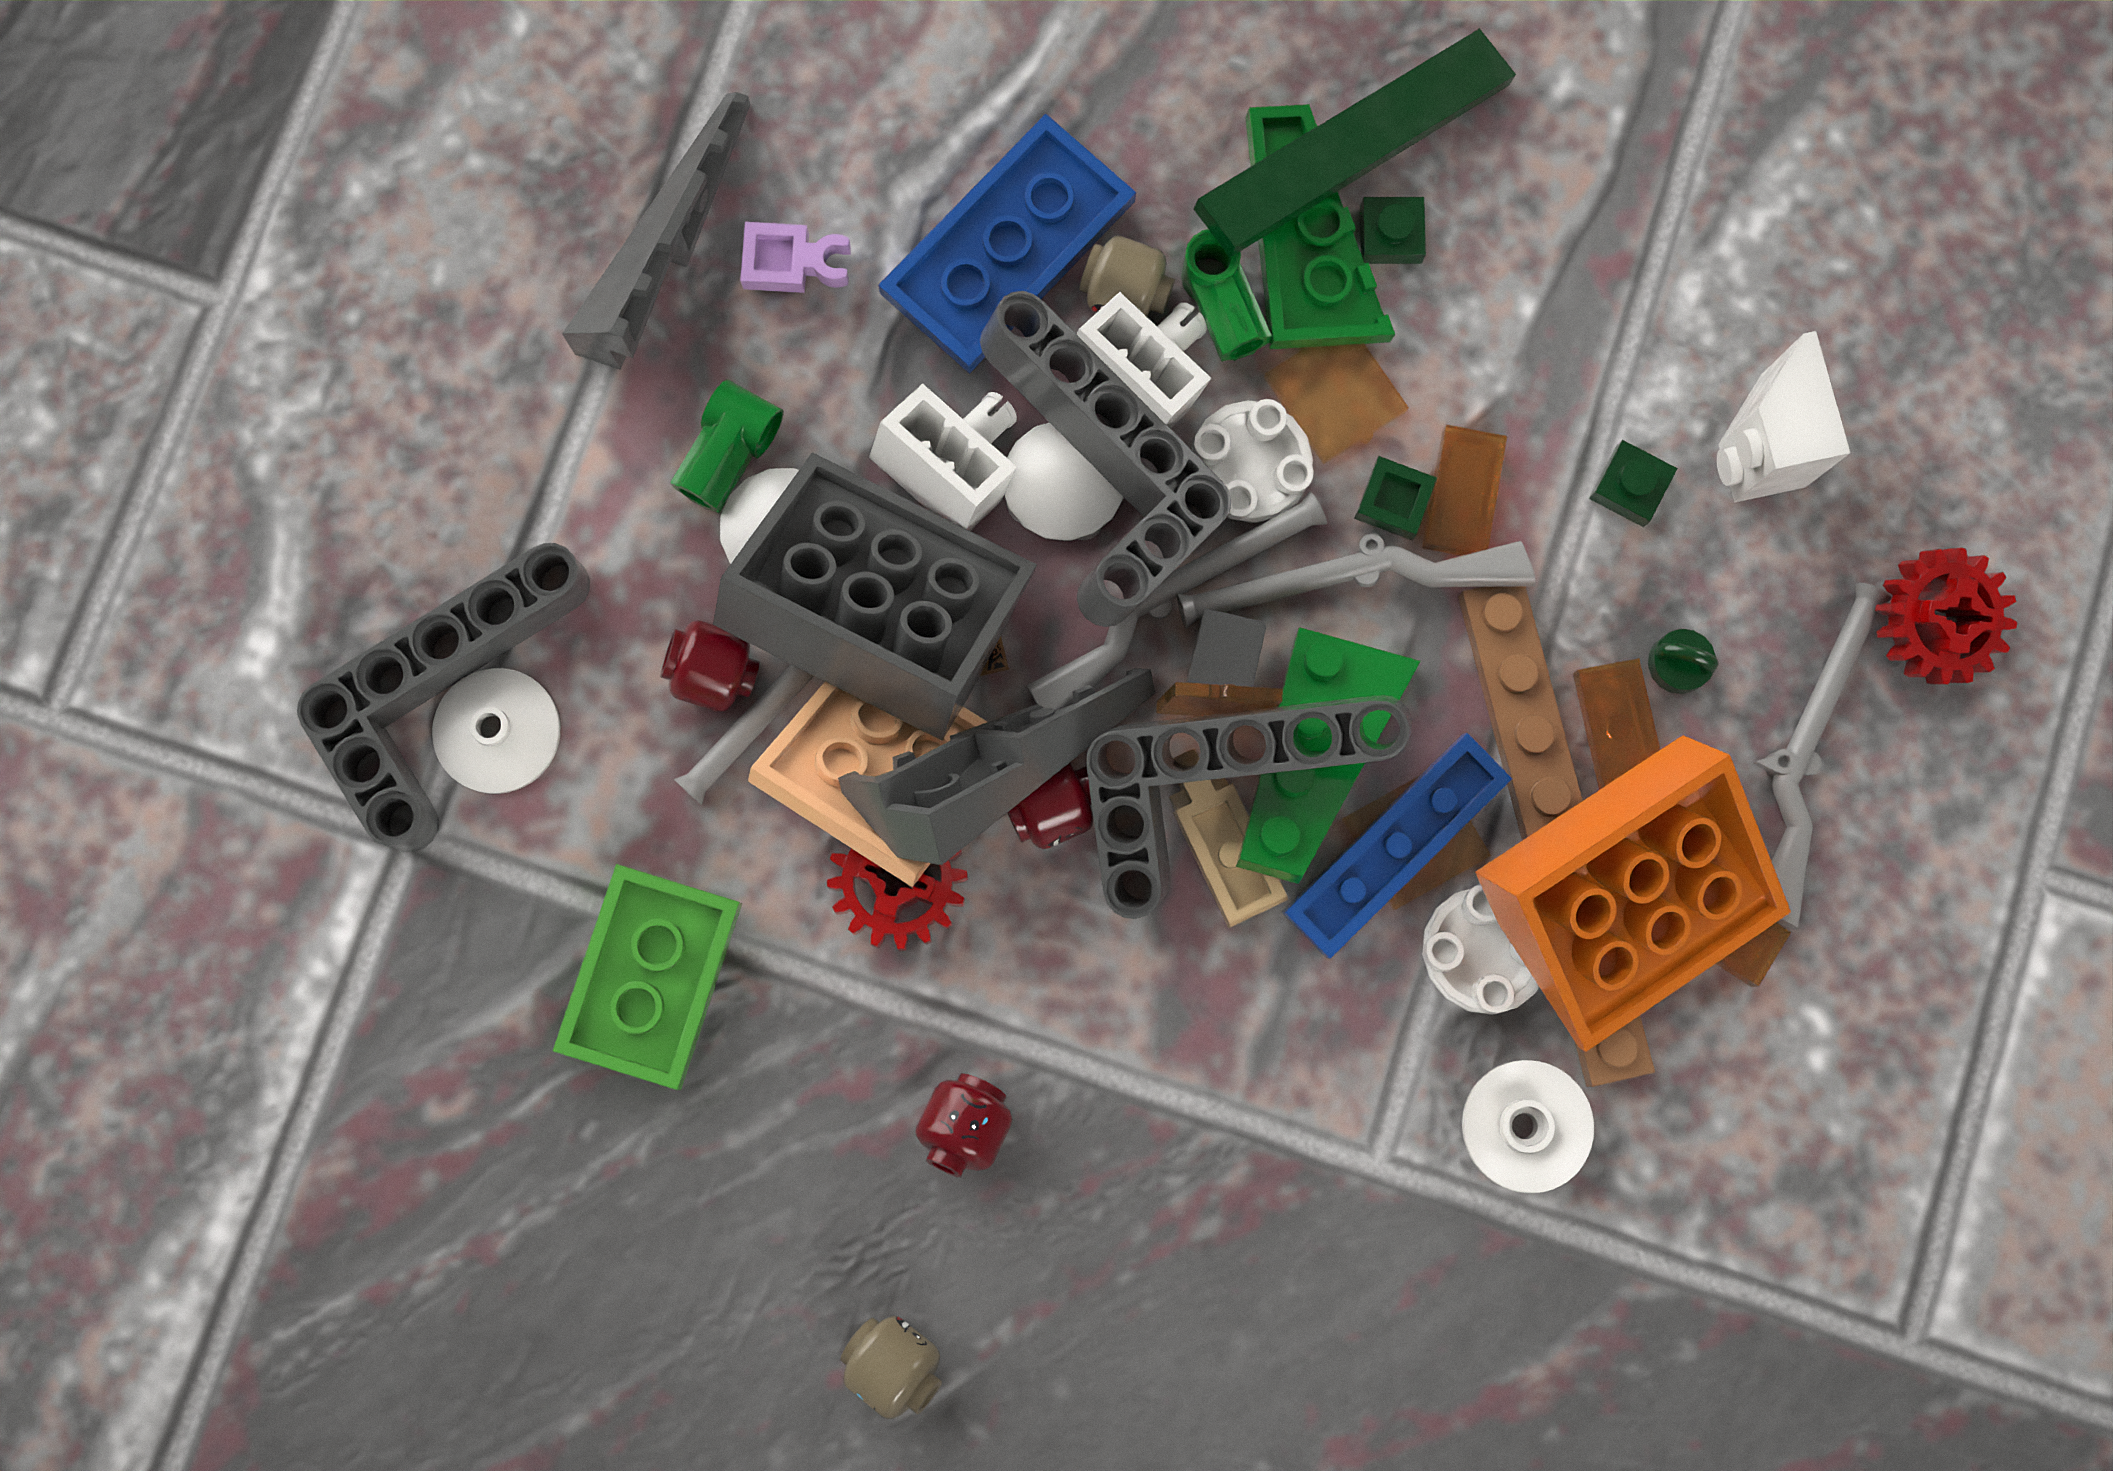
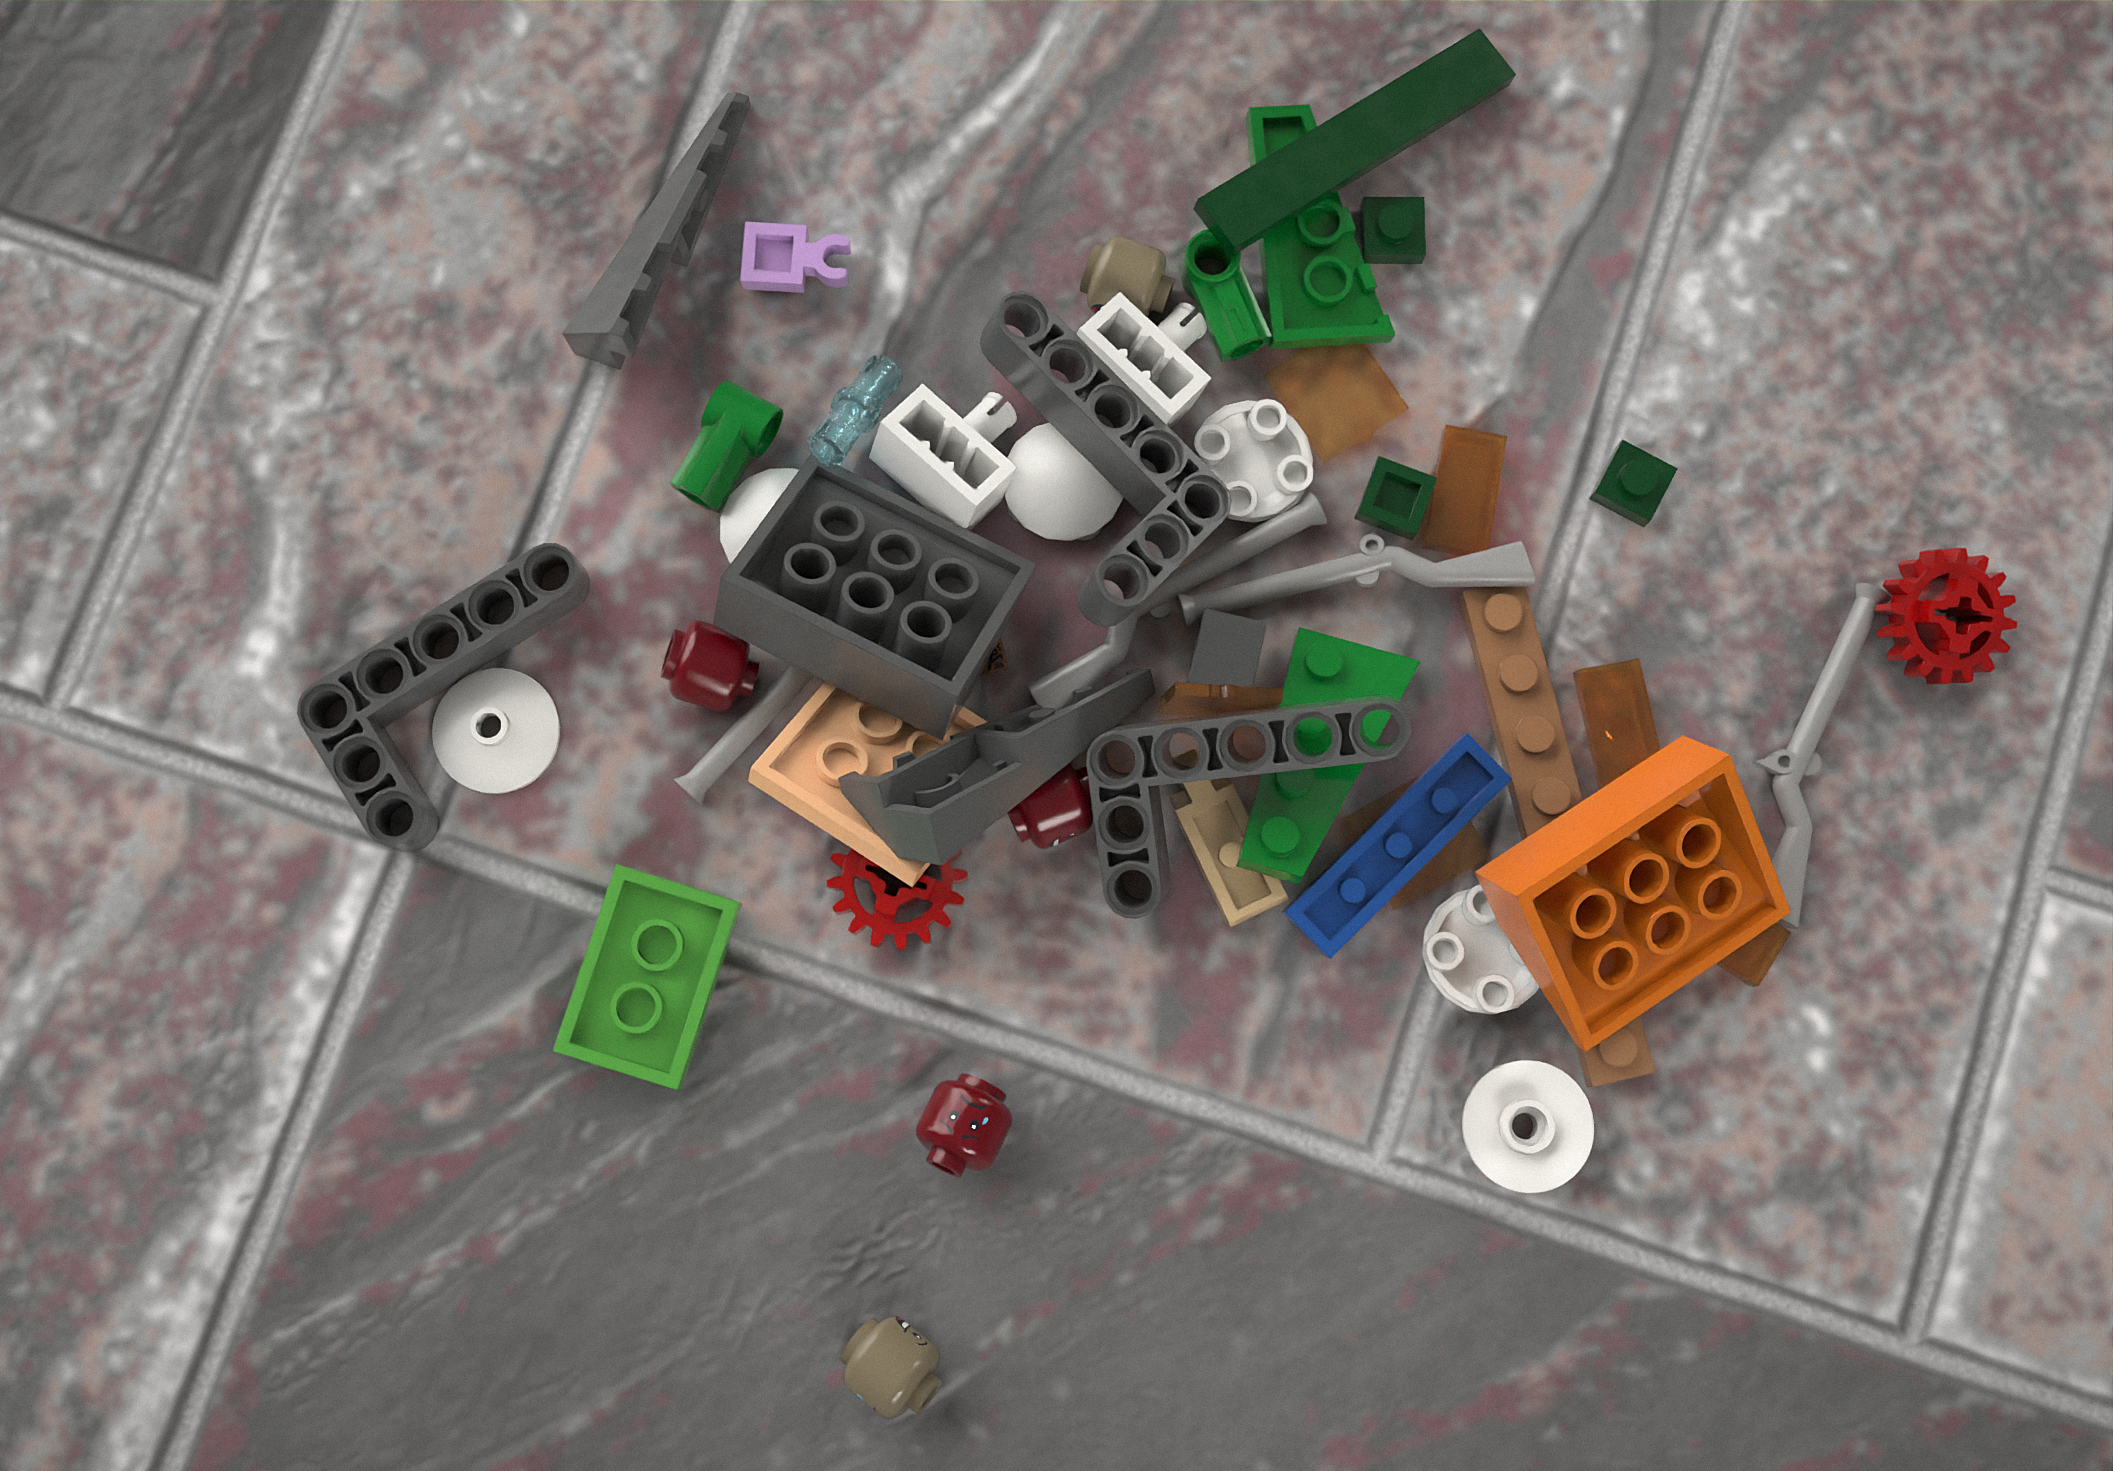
(854, 410): none -> clear light blue pin
(1007, 236): blue plate -> none
(1682, 661): dark green tile -> none
(1785, 427): white slope -> none

